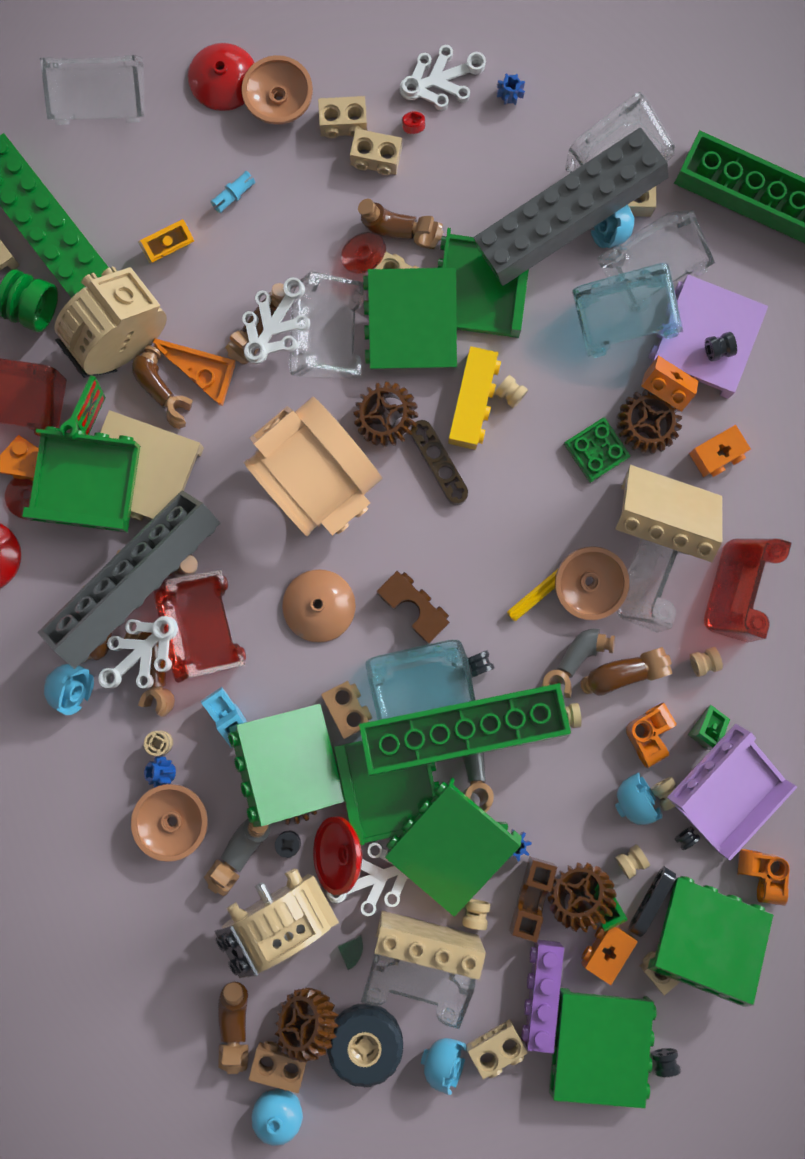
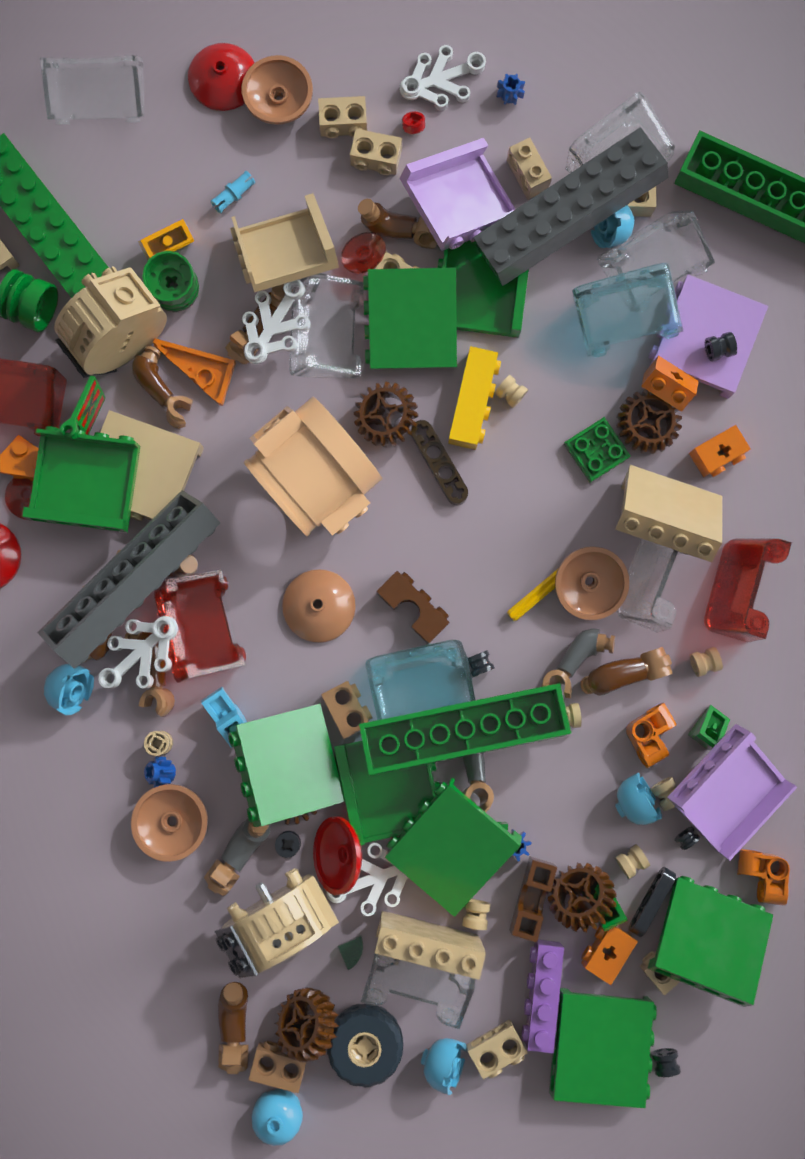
(168, 268): none -> green wheel
(285, 247): none -> tan panel
(456, 193): none -> lavender panel
(528, 168): none -> tan brick

